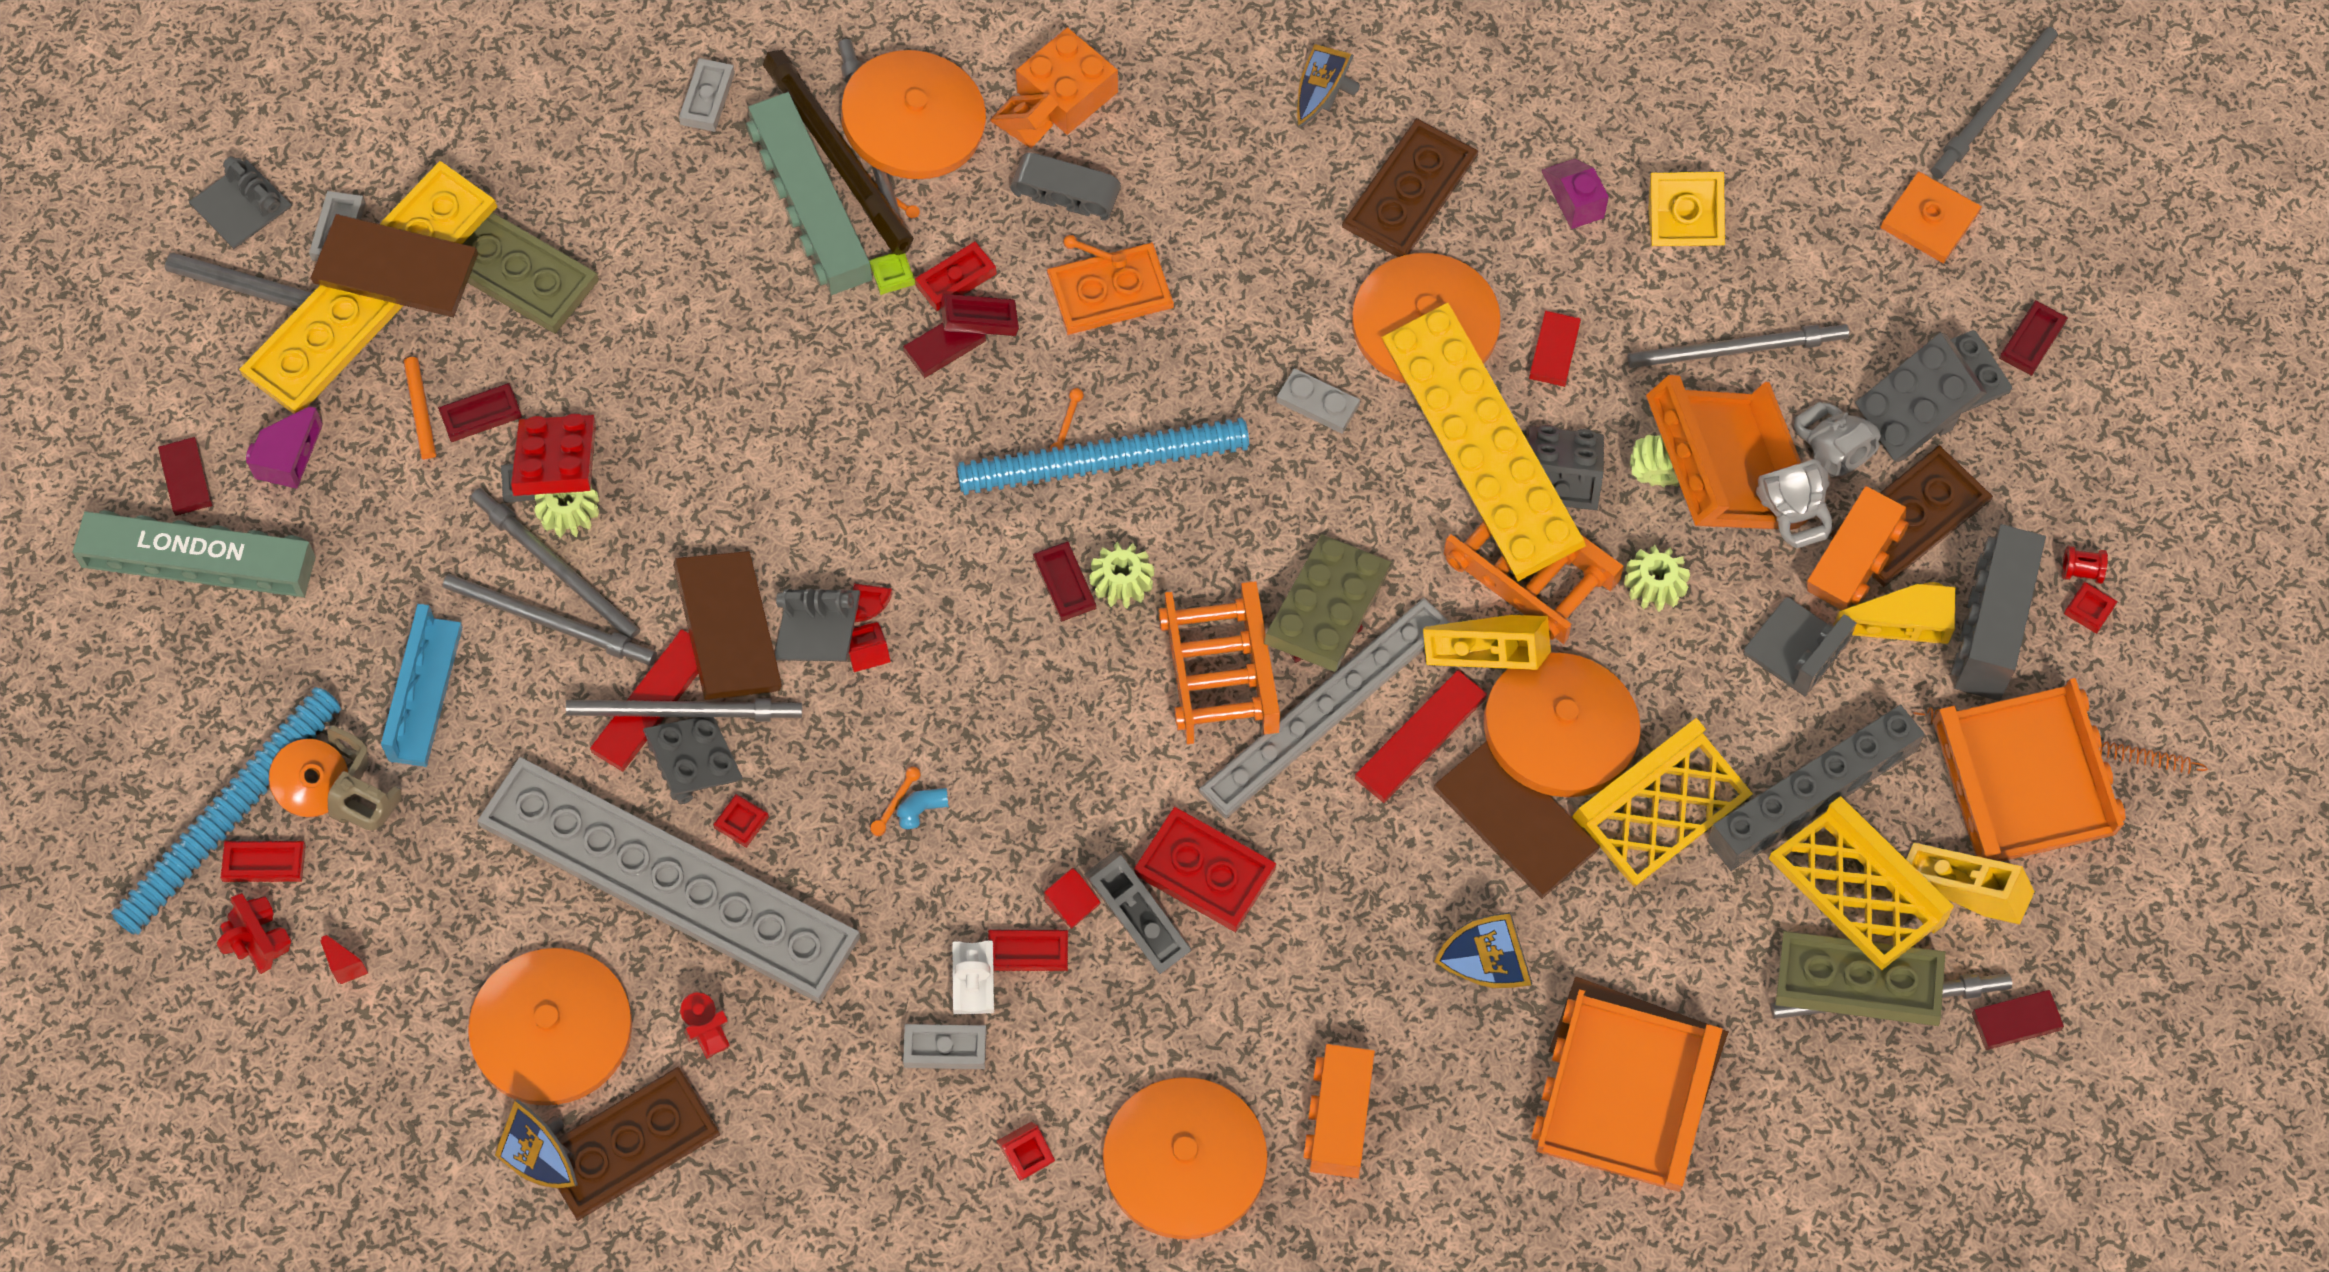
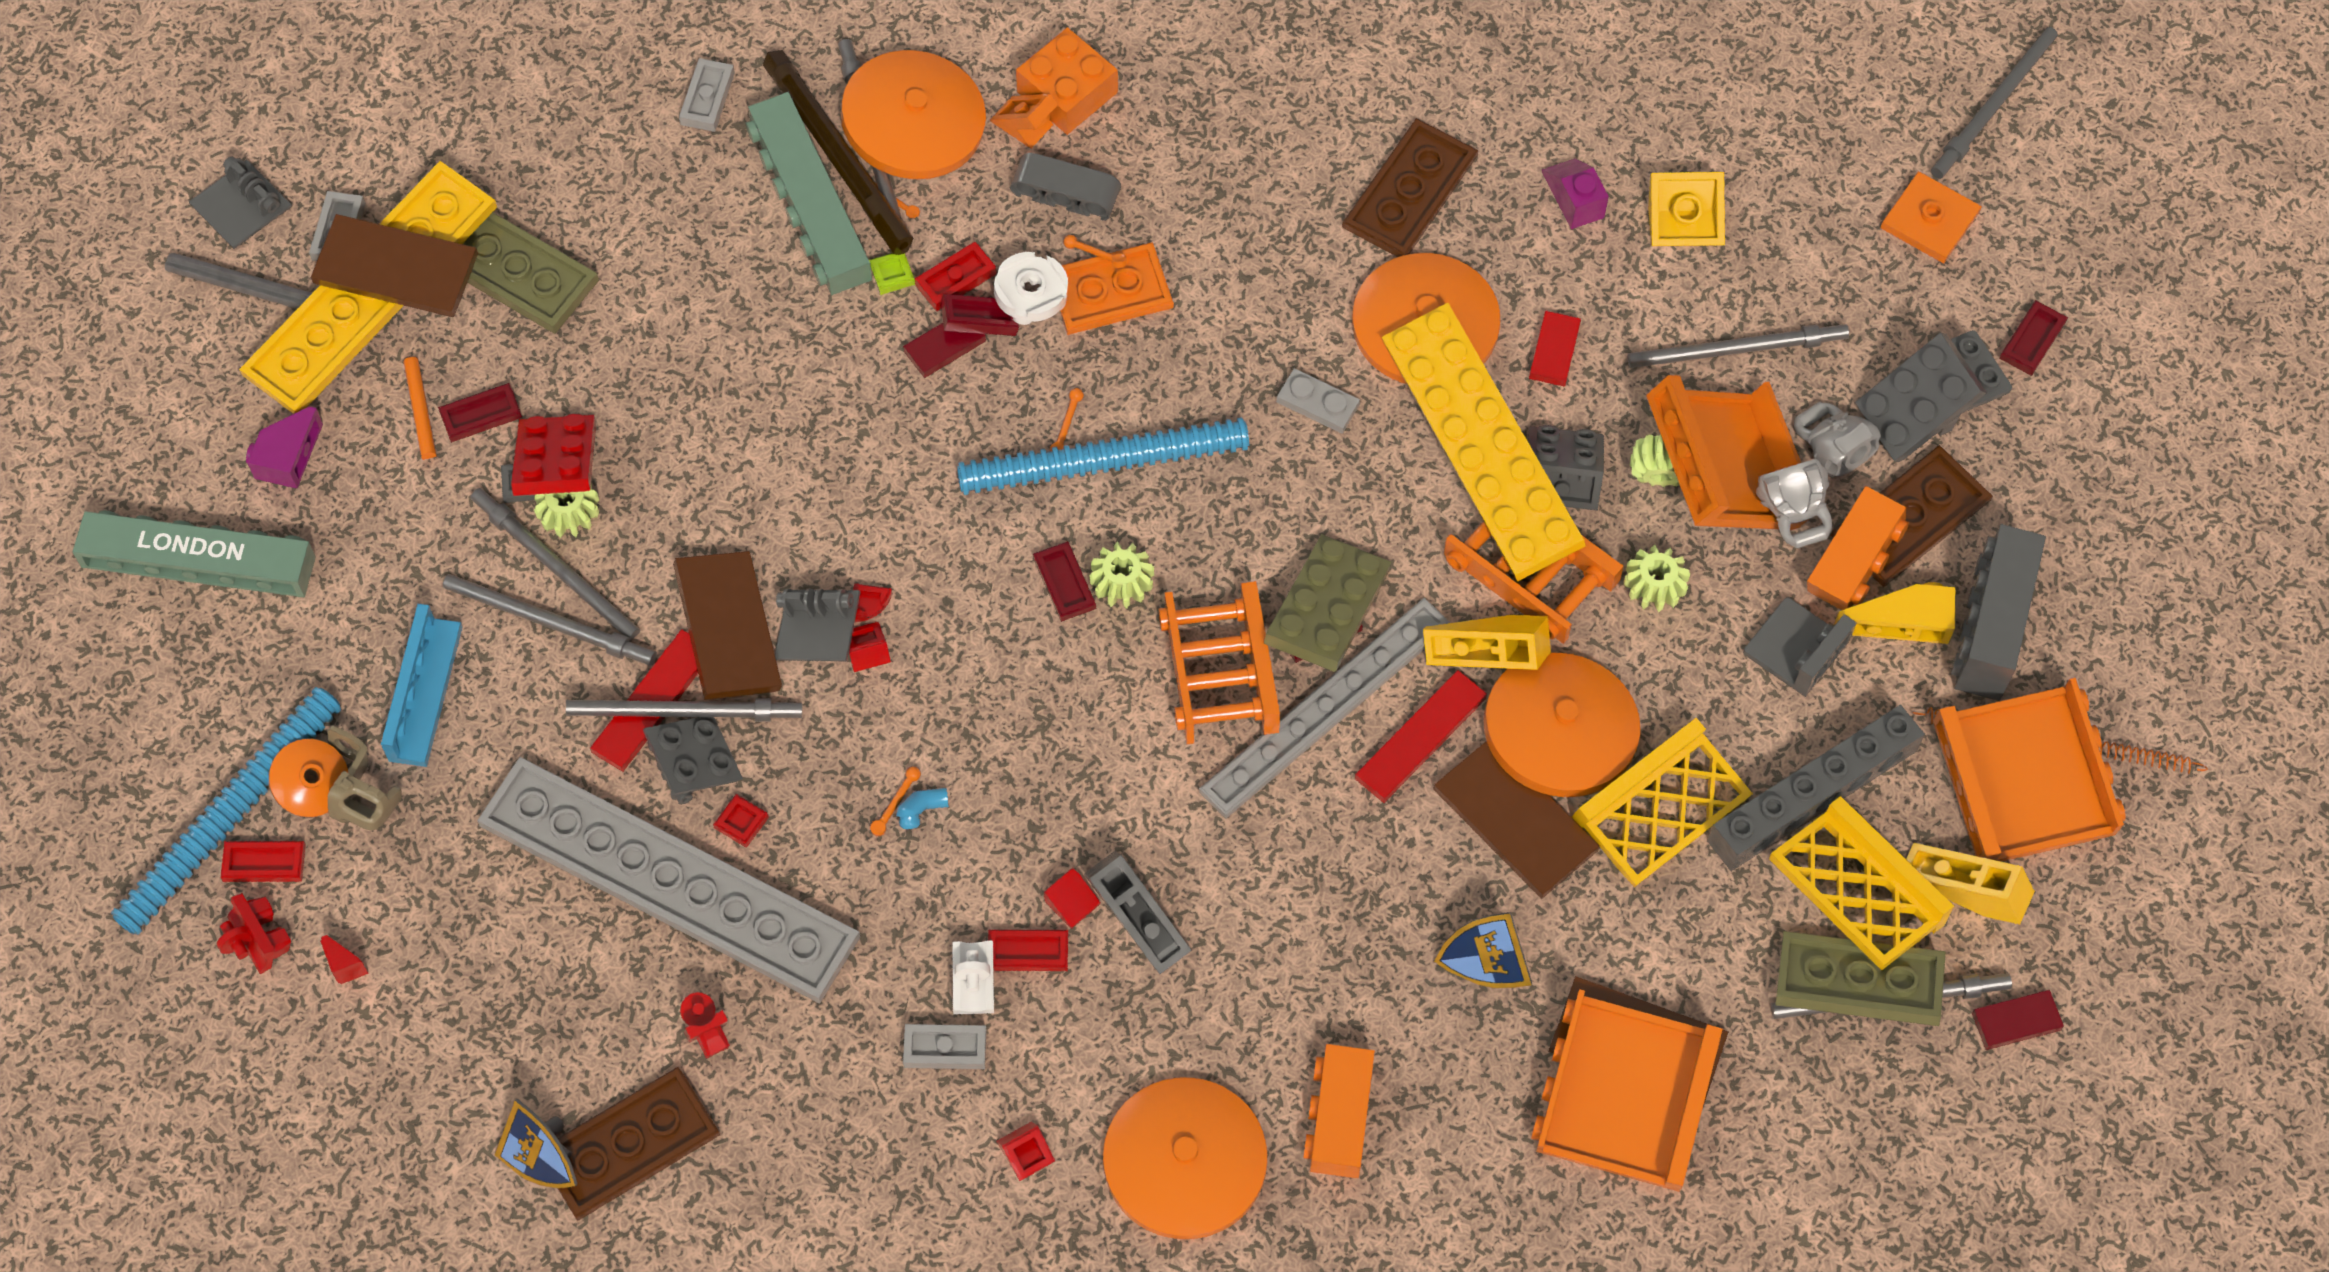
(185, 476): dark red tile -> none
(550, 1026): orange dish -> none
(1027, 305): none -> white plate
(1205, 869): red plate -> none
(1322, 80): shield -> none
(2084, 564): red bush -> none
(2090, 607): red tile -> none

